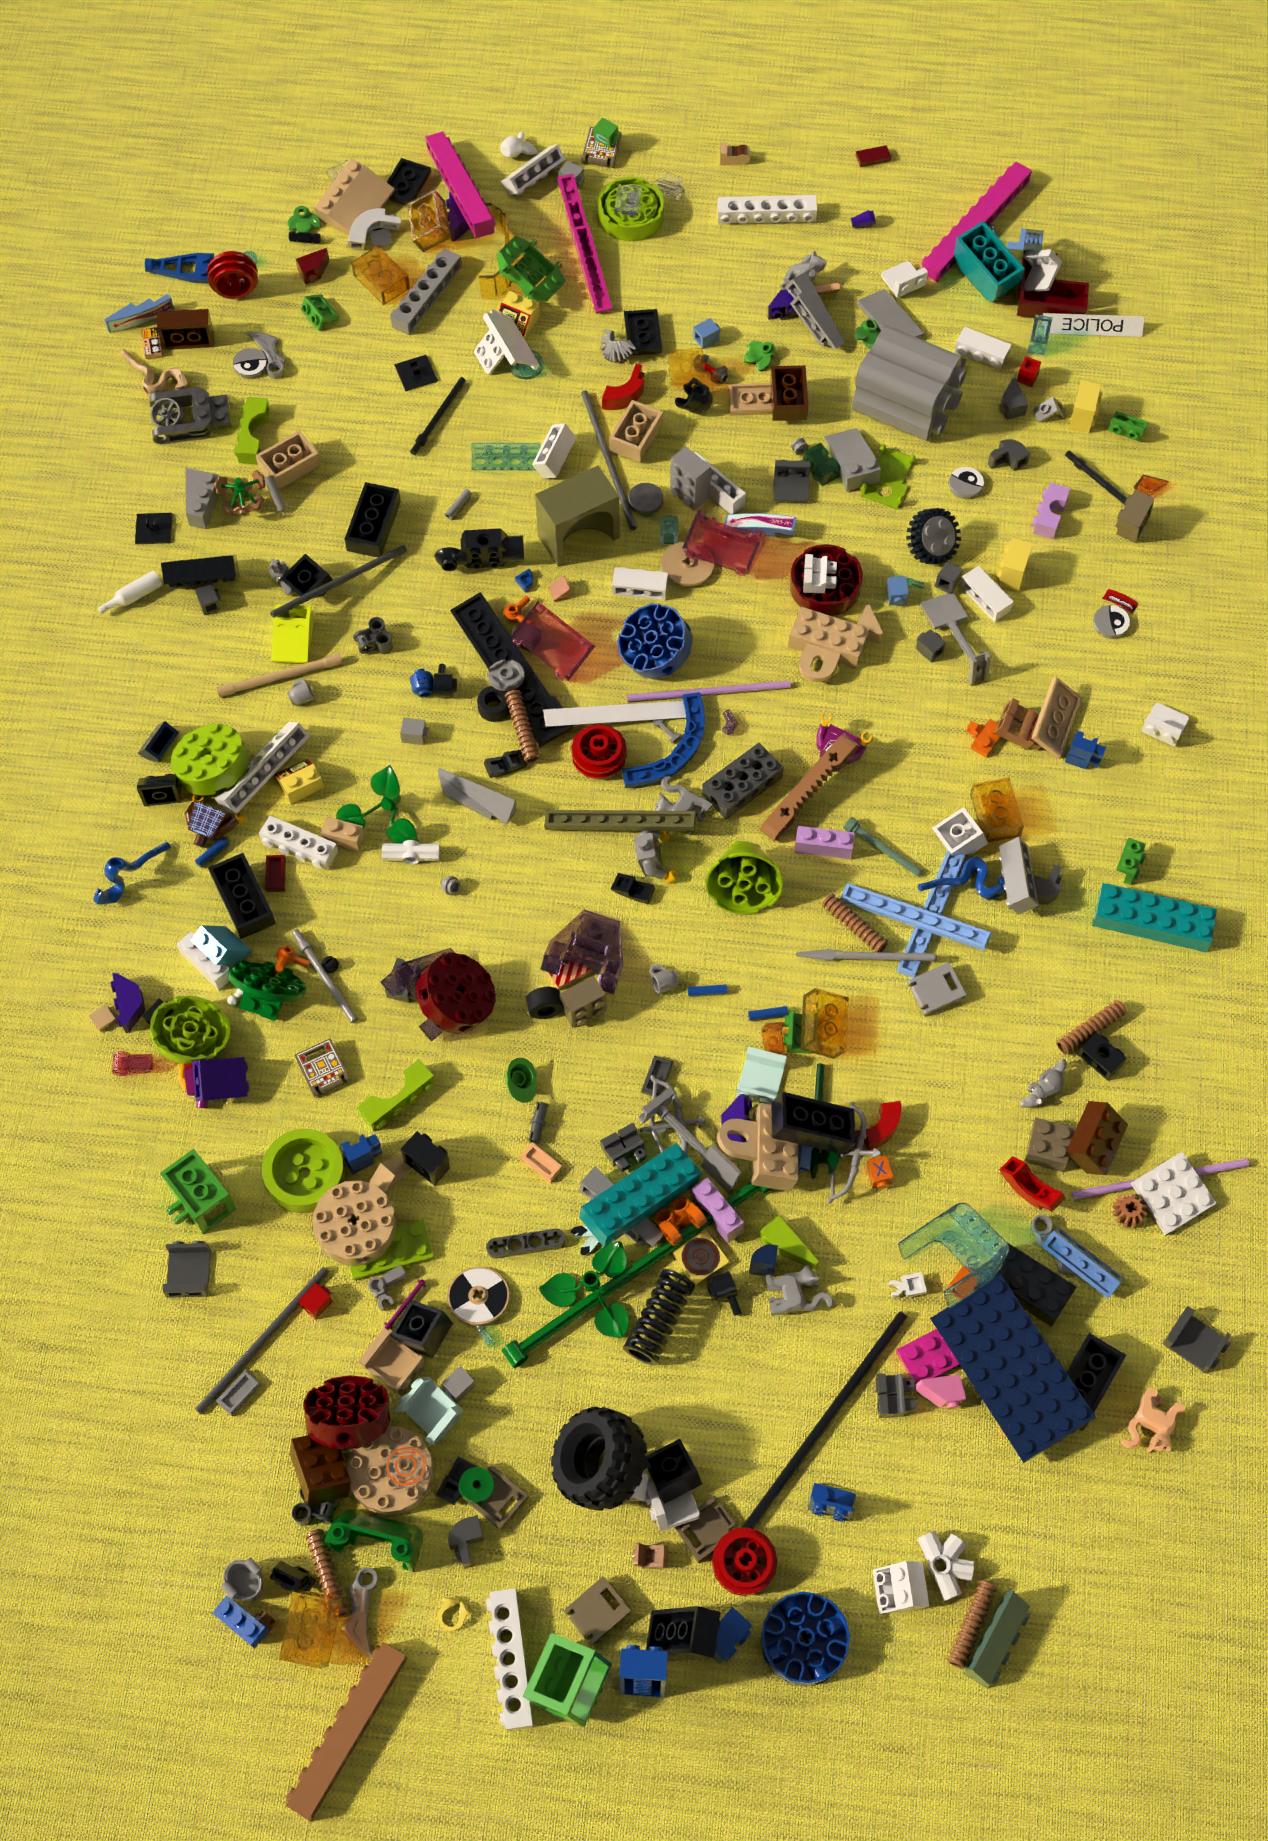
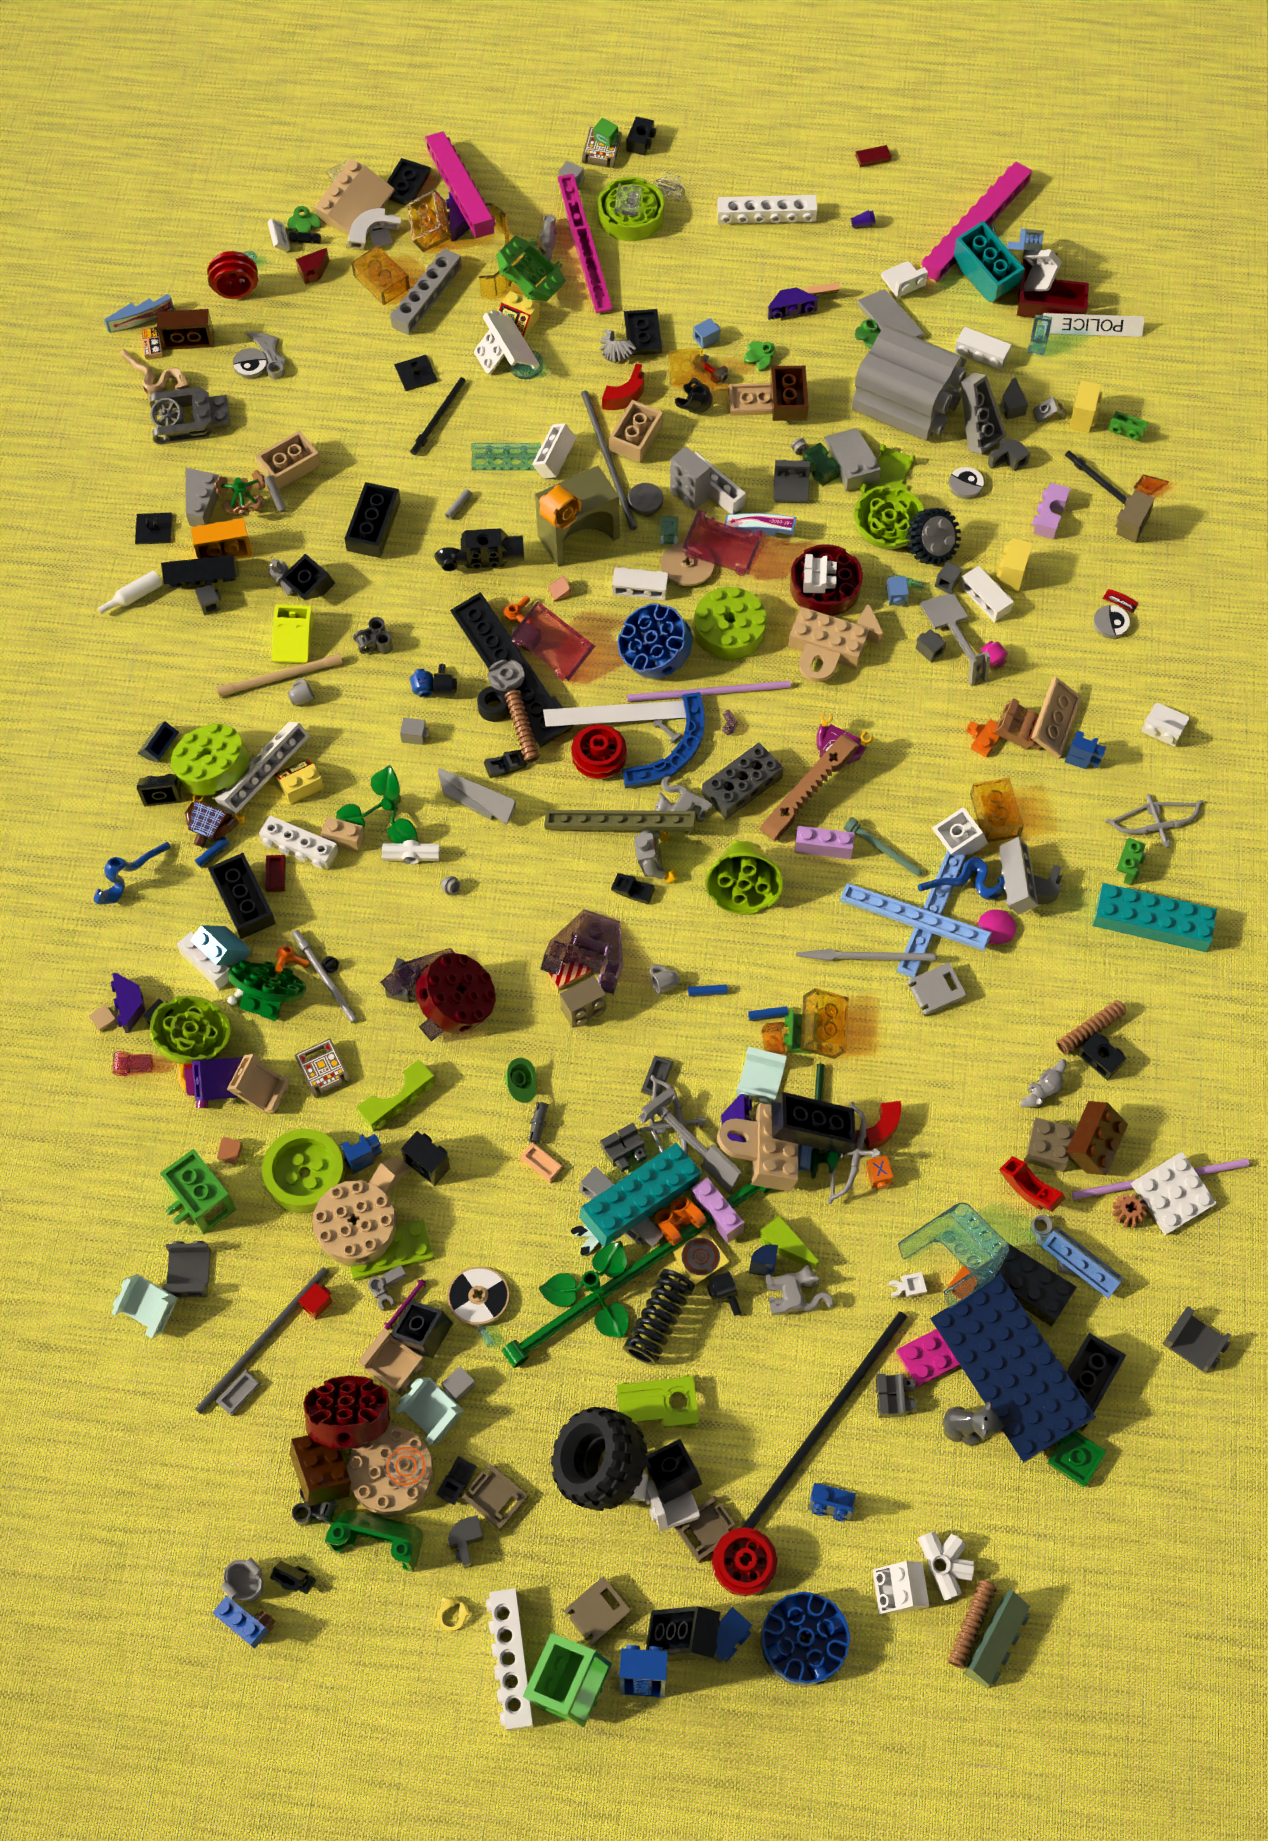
(145, 1303): none -> light aqua panel
(199, 276): blue plate -> none
(221, 539): none -> light orange brick
(229, 1150): none -> nougat slope
(255, 413): lime arch -> none
(258, 1084): none -> tan panel
(278, 235): none -> white plate
(310, 1629): clear yellow brick -> none
(318, 310): bright green bracket -> none
(325, 1567): medium nougat piece -> none
(338, 581): dark grey piece -> none
(346, 1731): medium nougat brick -> none
(356, 1625): light grey piece -> none
(478, 1475): green piece -> none
(513, 146): white piece -> none
(525, 580): blue tile -> none
(526, 1247): dark grey beam -> none
(533, 170): white brick -> none
(544, 1002): black tyre -> none
(548, 236): none -> light grey animal
(559, 507): none -> light orange brick
(640, 136): none -> black brick
(650, 1556): medium nougat bracket -> none
(651, 1401): none -> lime piece
(730, 623): none -> lime brick
(734, 154): tan leg -> none
(811, 265): light grey animal -> none
(813, 311): light grey wedge -> none
(854, 923): medium nougat piece -> none
(884, 505): none -> lime brick
(943, 1391): bright pink slope -> none
(969, 1425): none -> dark grey animal
(980, 414): none -> light grey wedge
(996, 652): none -> dark pink head
(1000, 924): none -> dark pink dish
(1029, 371): red brick -> none
(1077, 1458): none -> green plate
(1153, 809): none -> light grey piece
(1155, 1420): light nougat animal -> none

